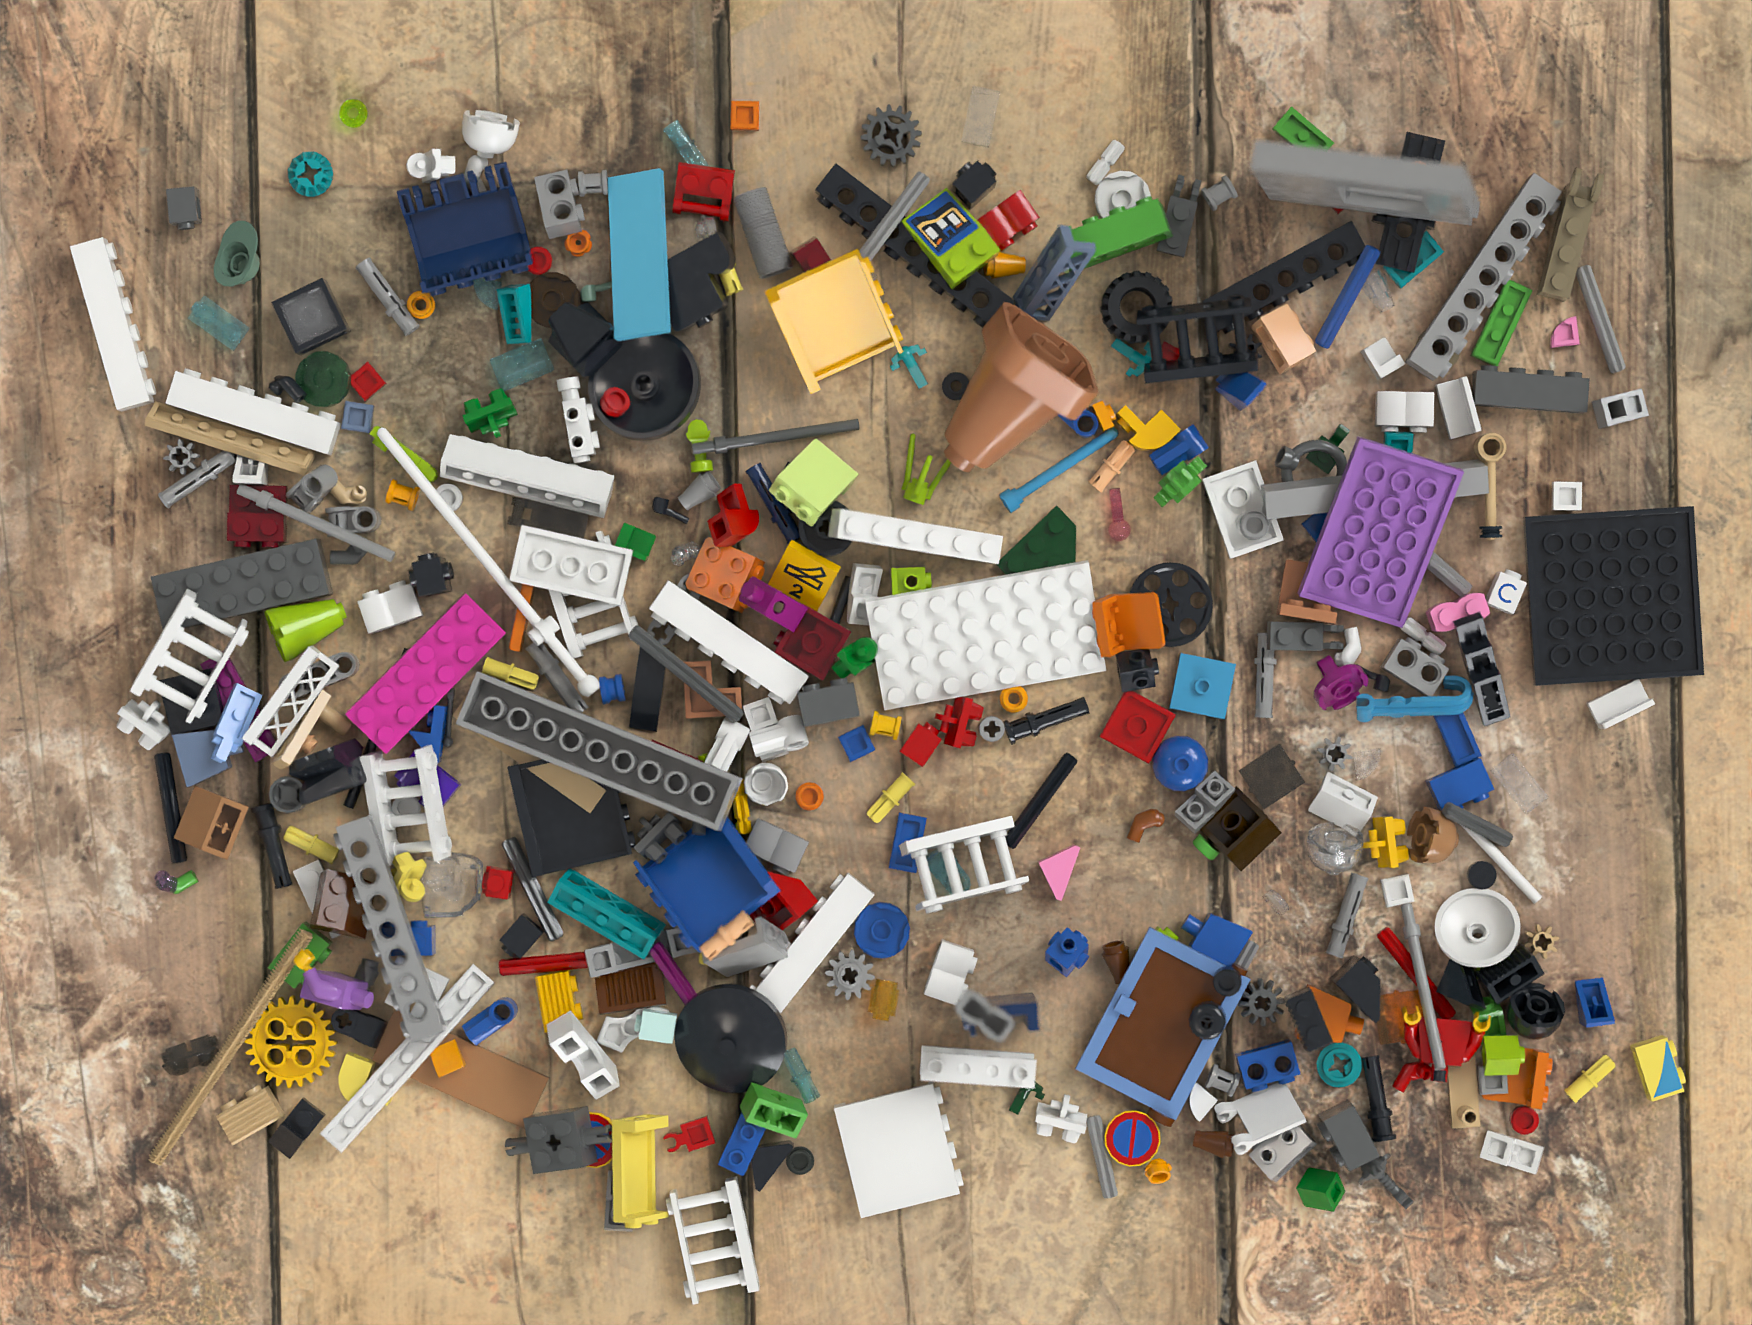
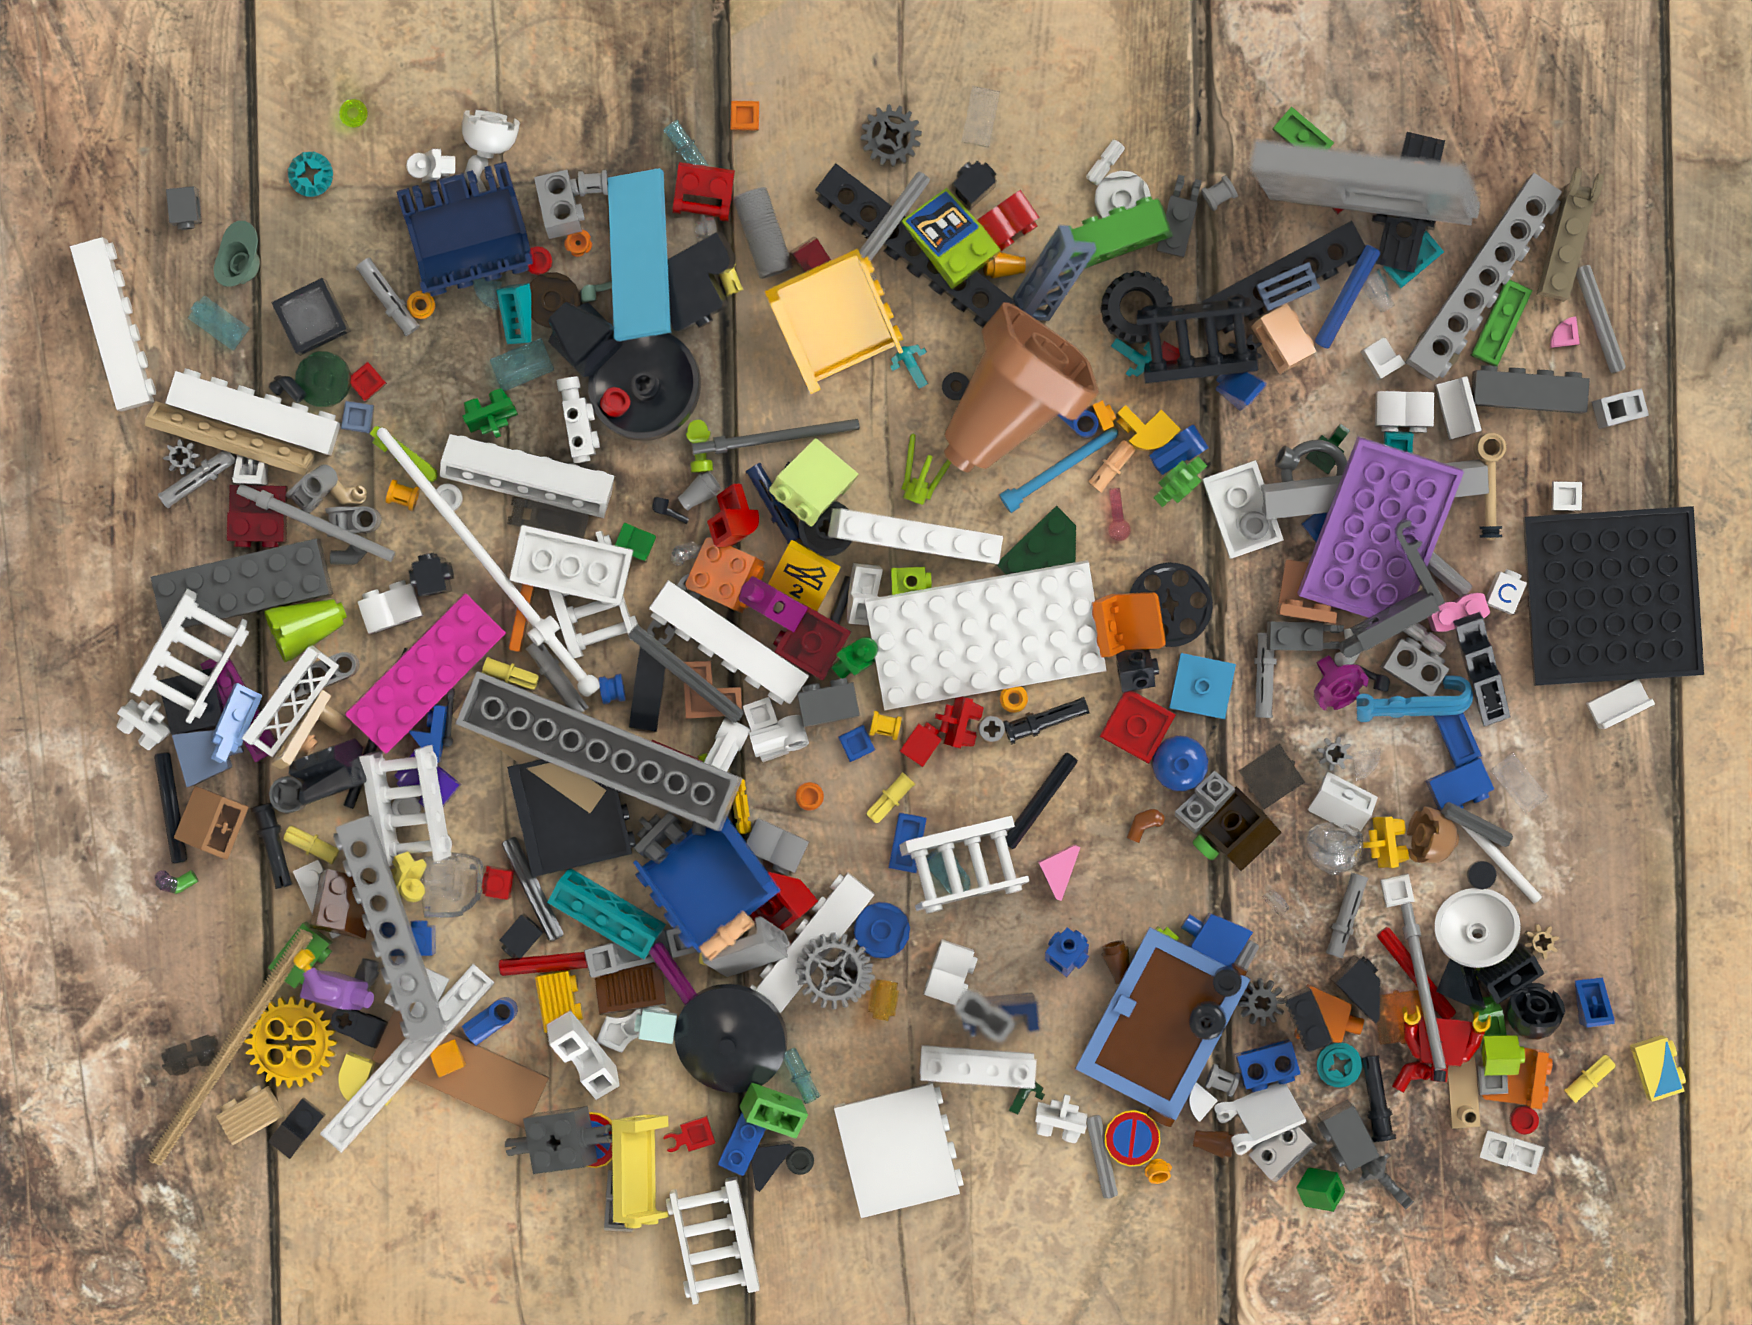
(765, 784): white hair -> none
(819, 991): none -> light grey gear
(1309, 277): none -> sand blue tile
(1403, 613): none -> dark grey hinge

